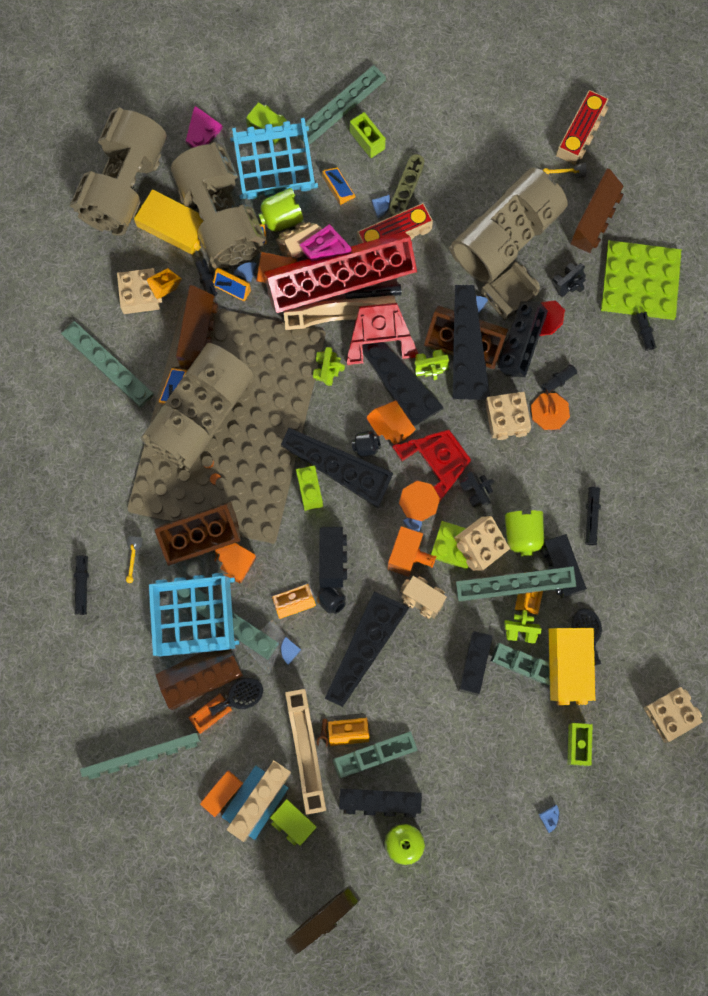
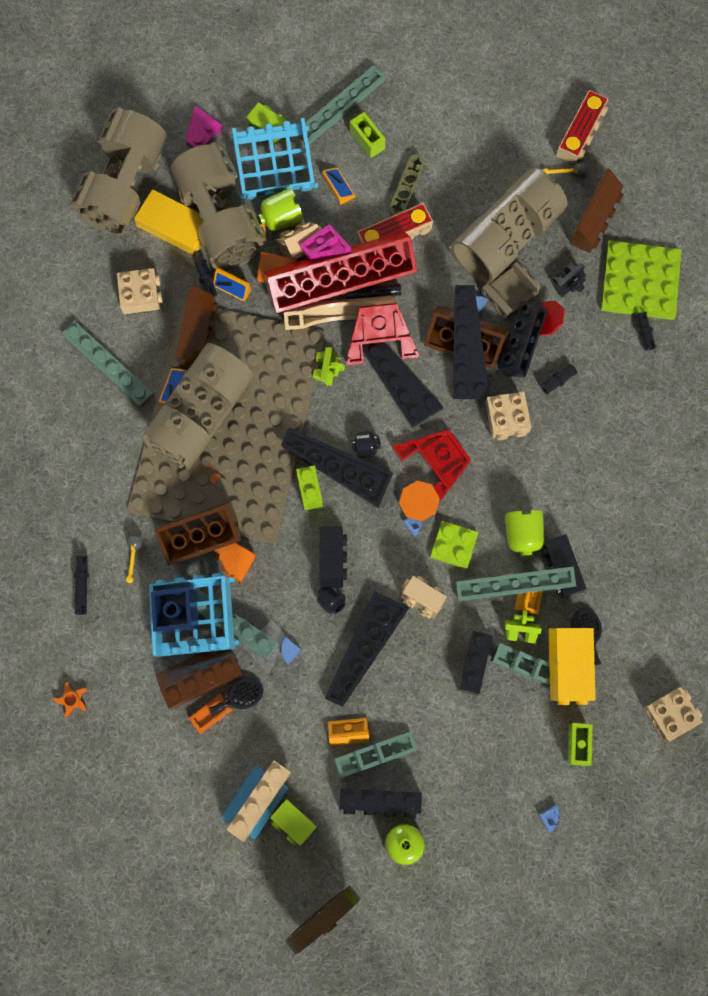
(71, 699): none -> orange animal
(133, 759): sand green plate -> none
(163, 283): light orange slope -> none
(174, 610): none -> dark blue brick
(221, 793): orange slope -> none
(246, 271): medium blue tile -> none
(293, 601): light orange slope -> none
(306, 751): tan arch -> none
(323, 732): reddish brown hand -> none
(381, 205): medium blue tile -> none
(391, 422): orange piece -> none
(407, 552): orange brick -> none
(431, 366): lime hips -> none
(473, 482): black hips -> none
(481, 543): tan brick -> none
(550, 411): orange piece -> none
(592, 515): black pin -> none

